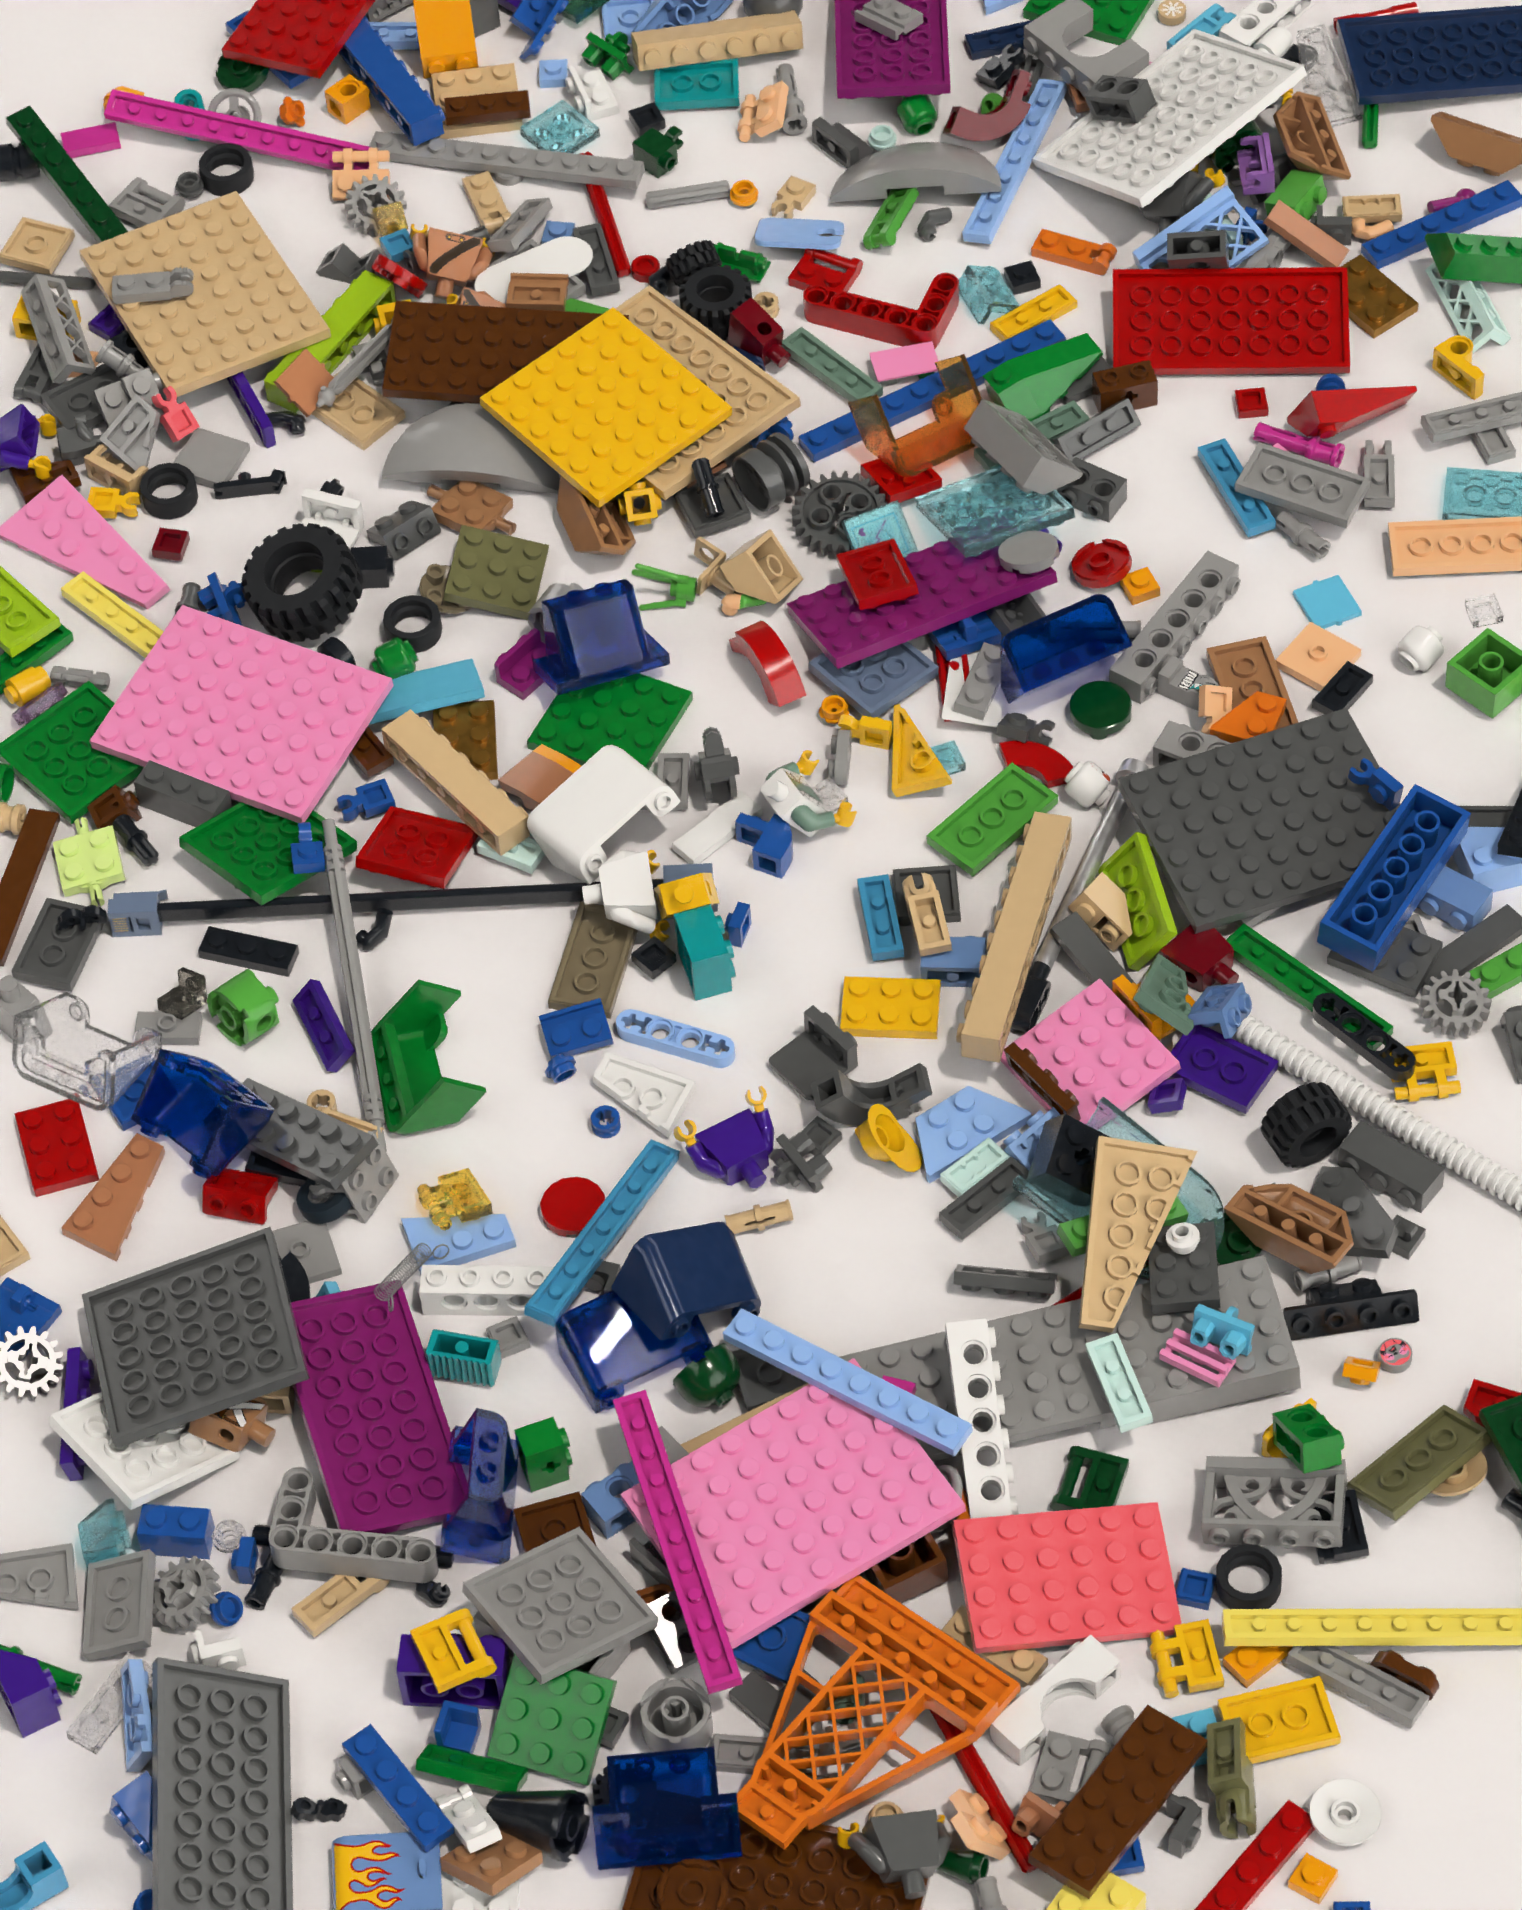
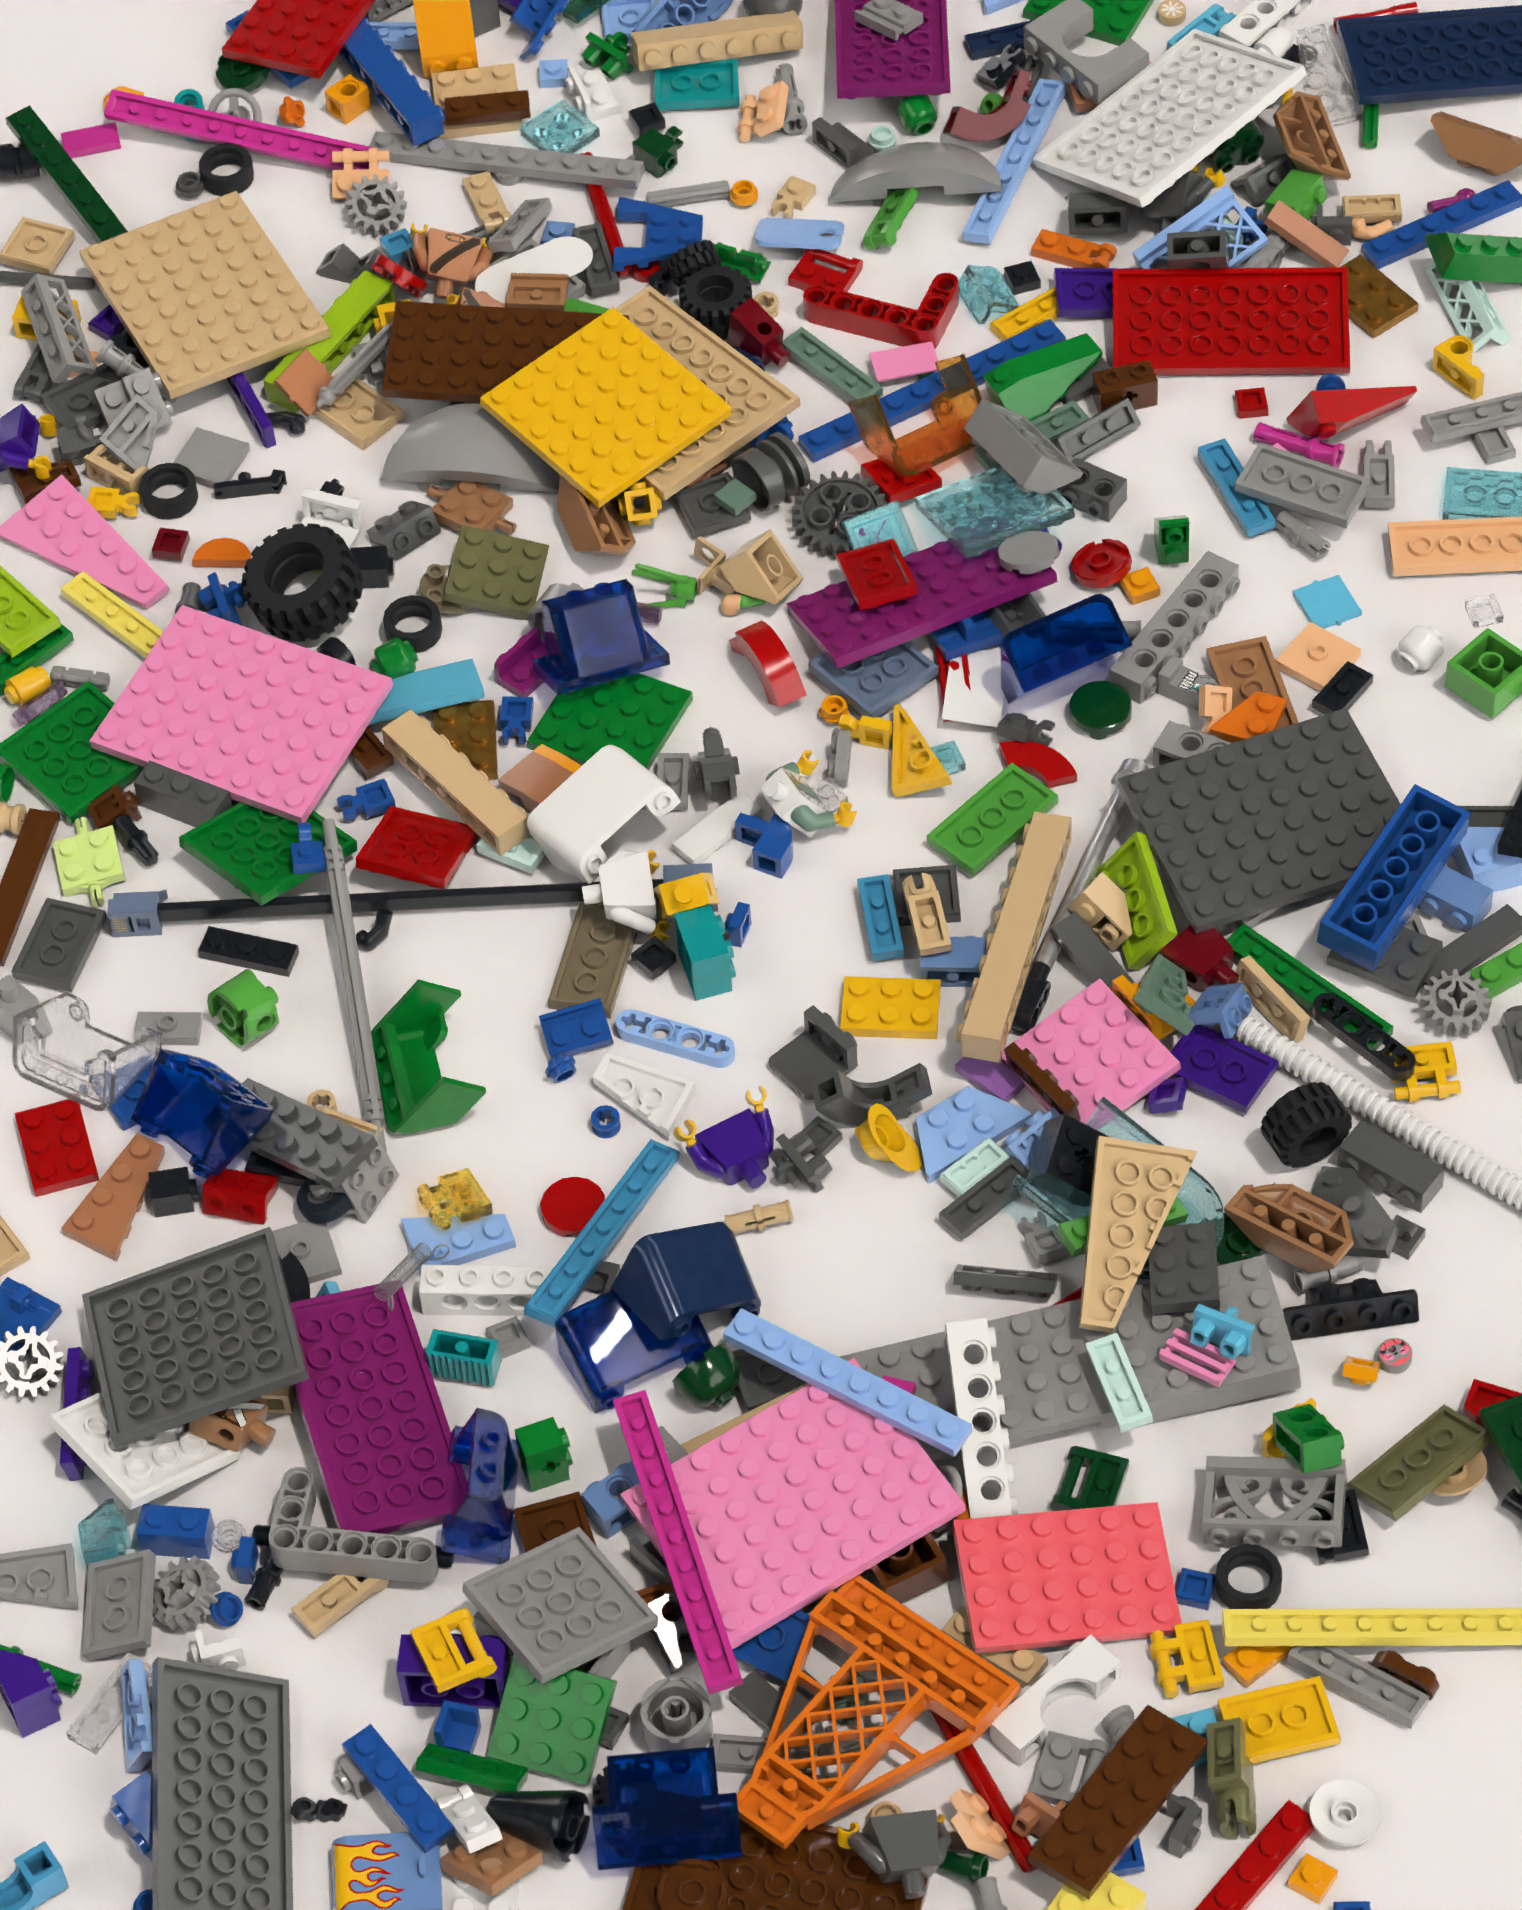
(88, 915): black piece -> none
(141, 210): light grey plate -> none
(152, 286): light grey hinge -> none
(172, 1191): none -> black brick
(177, 417): coral plate -> none
(187, 996): clear smoke bracket -> none
(222, 553): none -> orange tile
(323, 1025): dark purple plate -> none
(389, 218): clear yellow tile -> none
(433, 1592): black arm -> none
(515, 717): none -> blue plate
(650, 613): none -> clear purple pin
(665, 232): none -> blue wing
(707, 488): black axle -> none
(735, 497): none -> sand green tile
(926, 227): dark grey arm -> none
(981, 683): light grey plate -> none
(990, 1077): none -> medium lavender tile
(1084, 292): none -> dark purple tile
(1087, 784): white head -> none
(1097, 214): none -> dark grey brick
(1120, 99): dark grey brick -> none
(1172, 539): none -> green slope
(1183, 1238): white plate -> none
(1256, 165): medium lavender hinge -> none
(1272, 1000): none -> tan plate
(1381, 784): blue plate -> none

